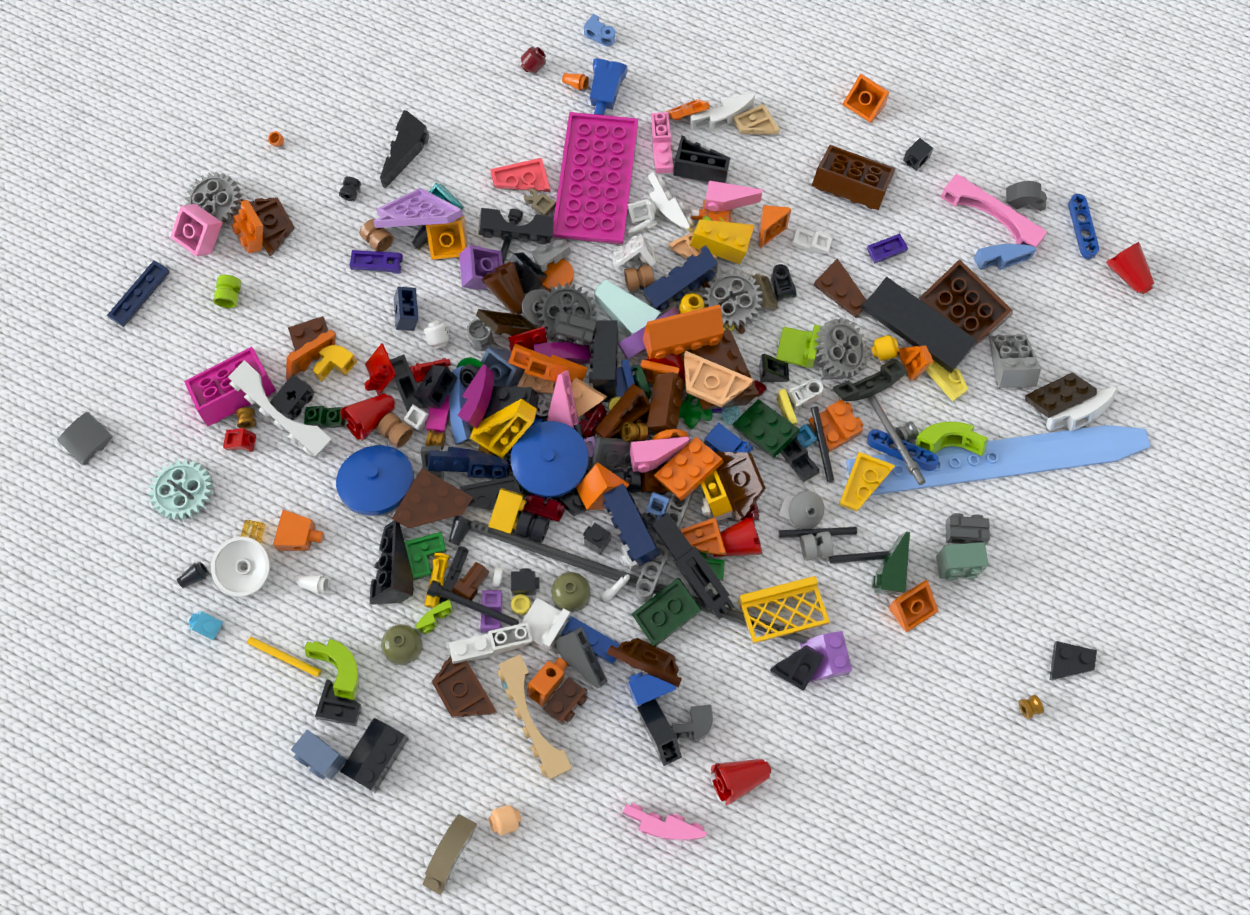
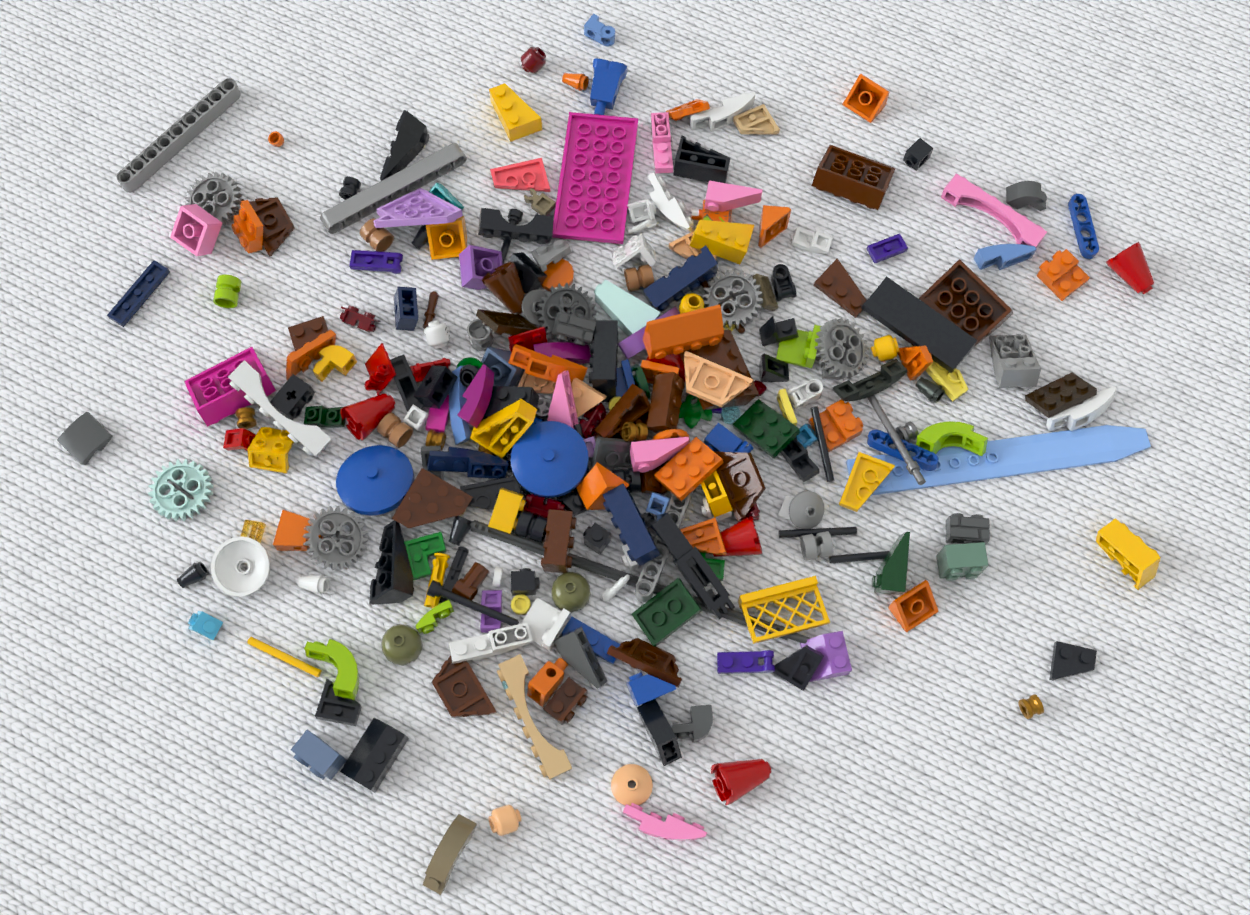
(178, 135): none -> light grey beam
(270, 450): none -> yellow bracket
(335, 555): none -> light grey gear
(366, 320): none -> dark red hinge
(392, 188): none -> light grey beam
(429, 314): none -> reddish brown piece
(514, 114): none -> yellow wedge
(558, 541): none -> reddish brown wedge
(635, 795): none -> light nougat dish
(745, 662): none -> dark purple plate
(777, 332): none -> black slope
(931, 390): none -> pearl dark grey cone
(1062, 274): none -> orange plate
(1129, 551): none -> yellow wedge

